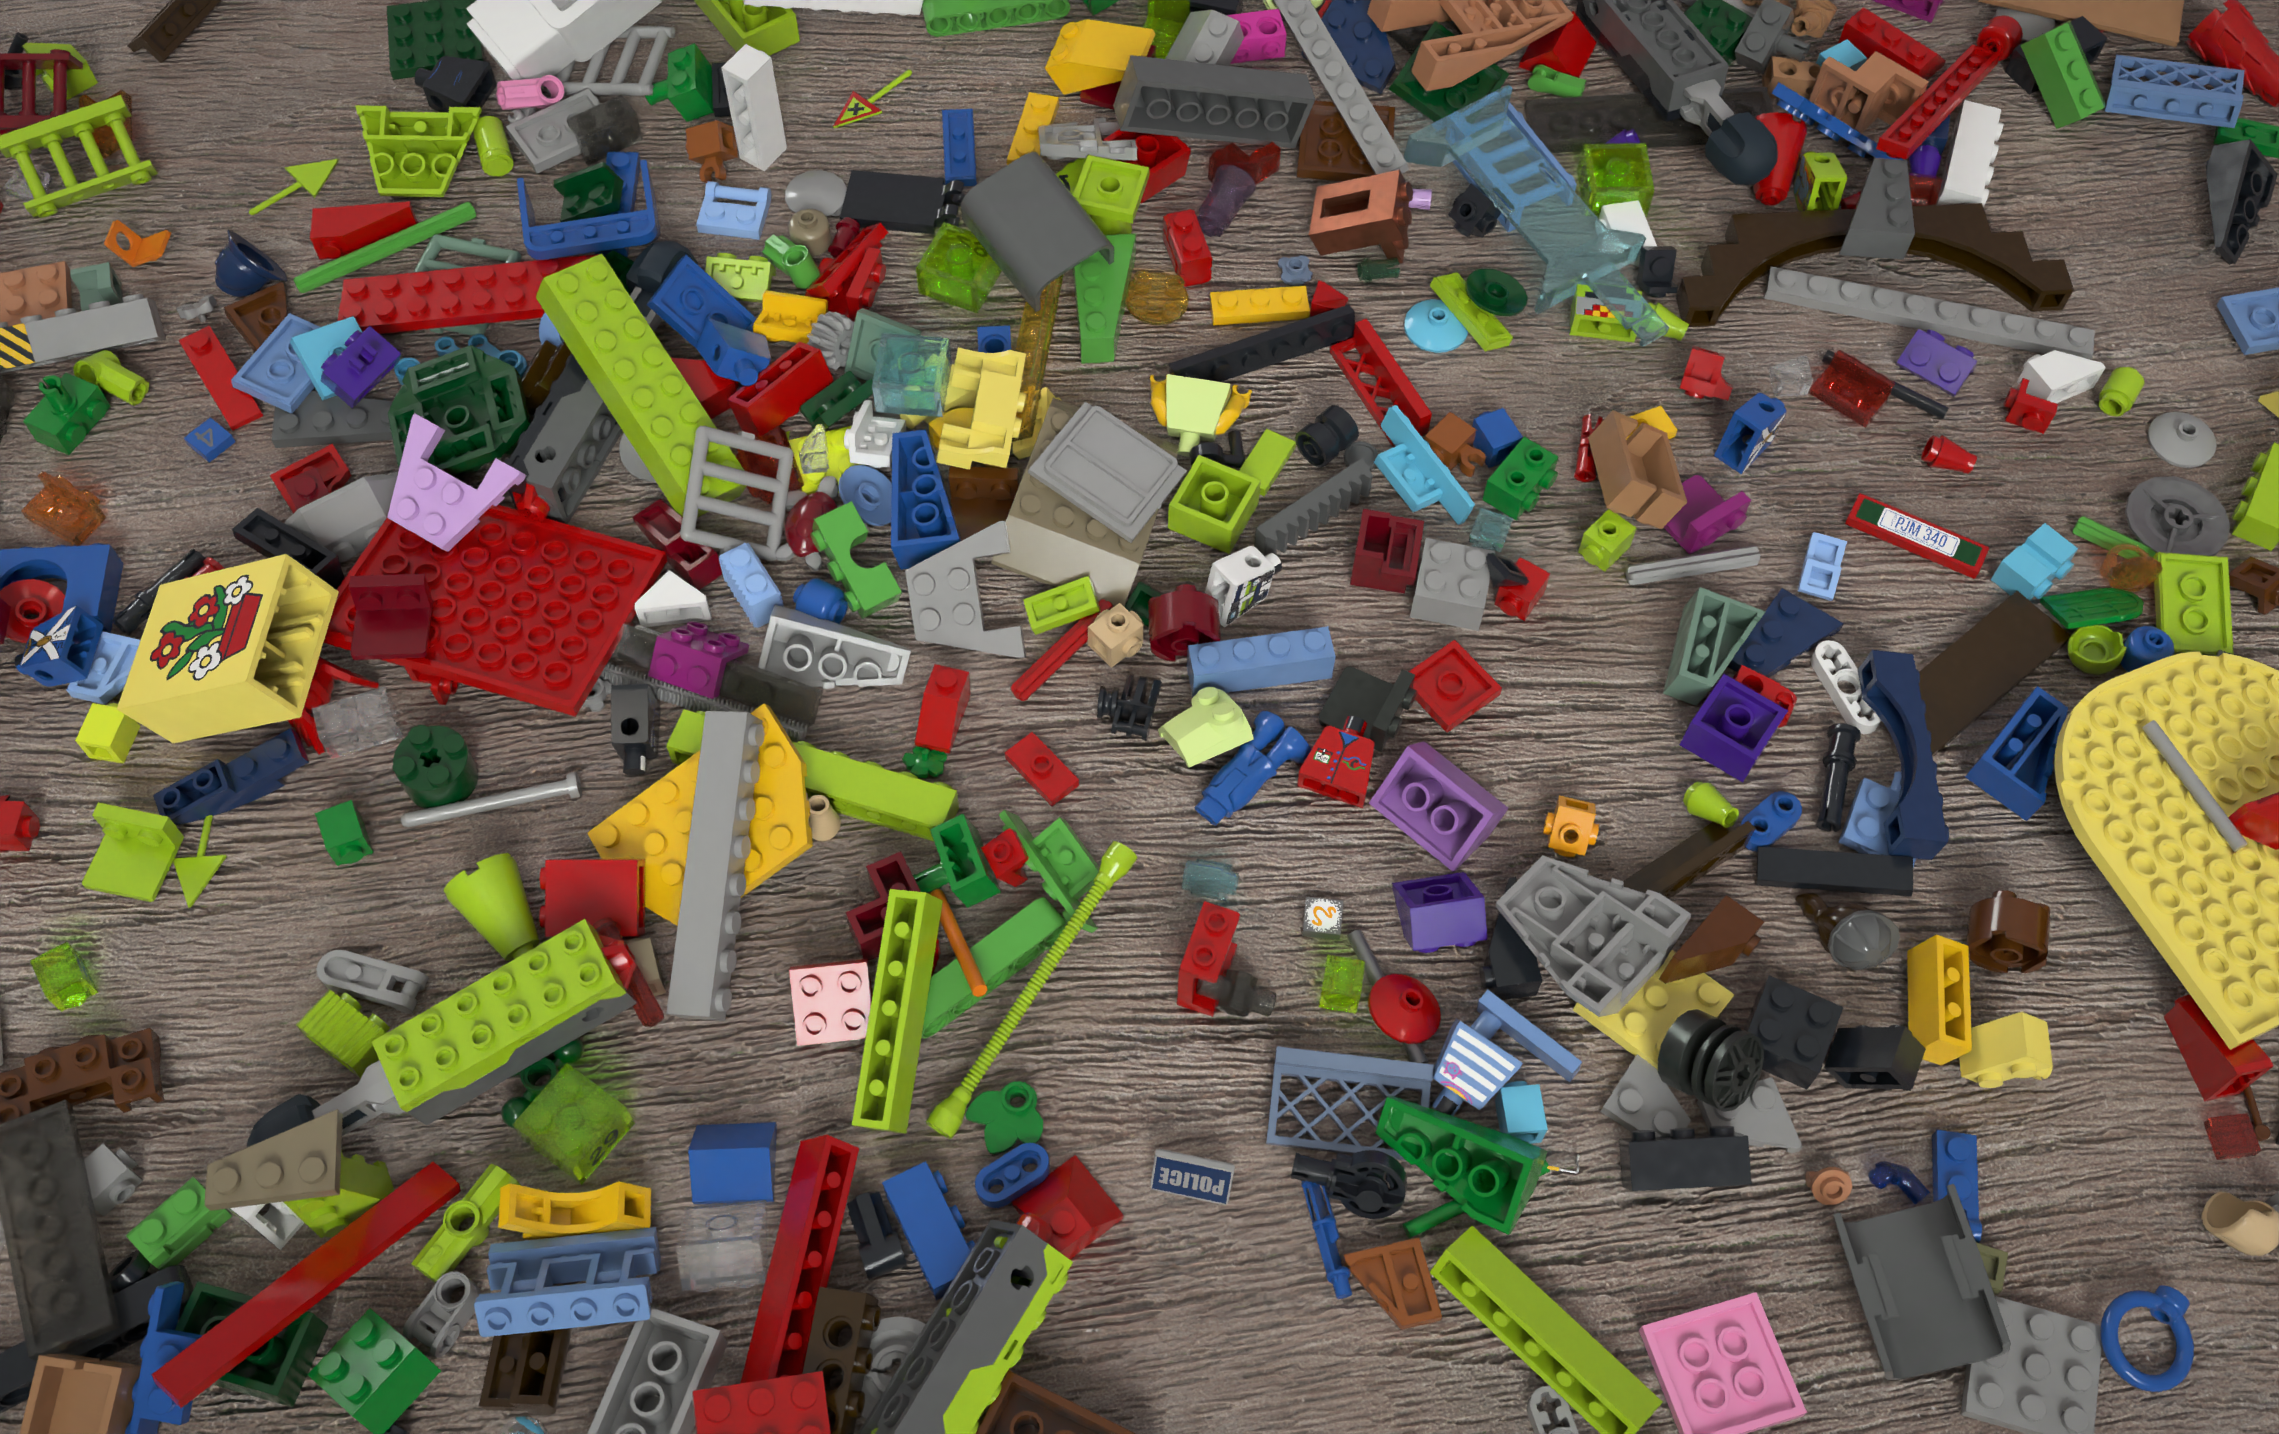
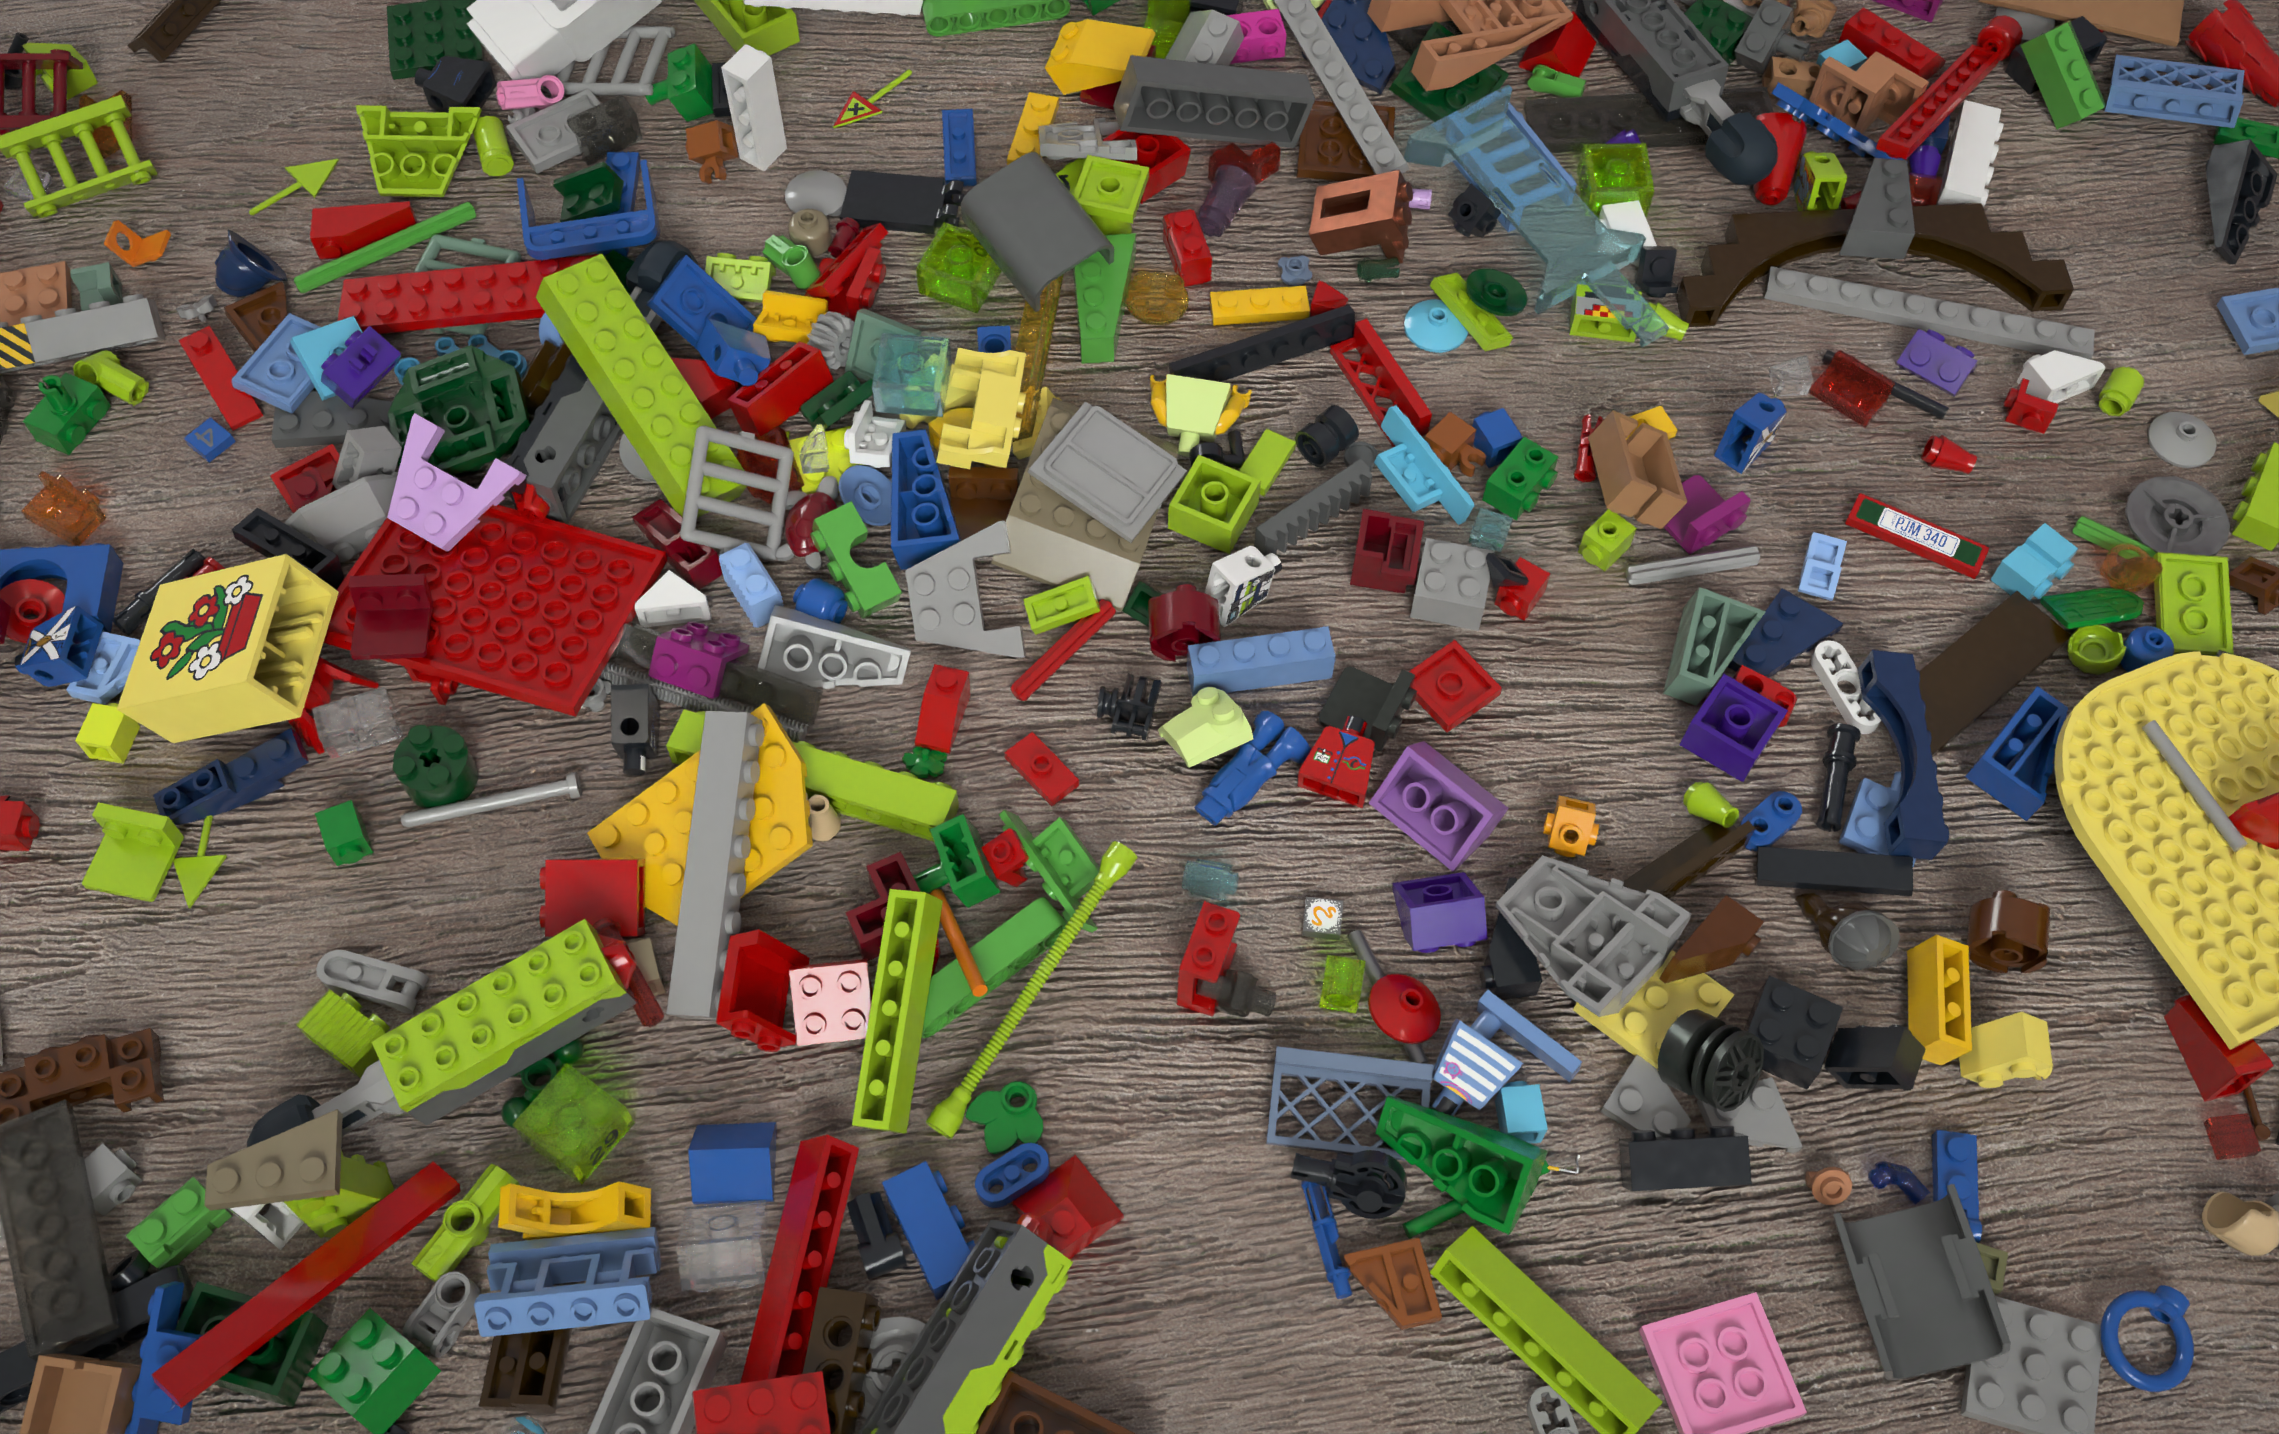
(64, 977): clear neon green brick -> none
(366, 454): none -> light grey brick
(496, 905): lime cone -> none
(730, 218): light blue plate -> none
(757, 989): none -> red panel
(1116, 634): tan brick -> none
(1192, 1176): slope -> none
(1704, 375): red brick -> none

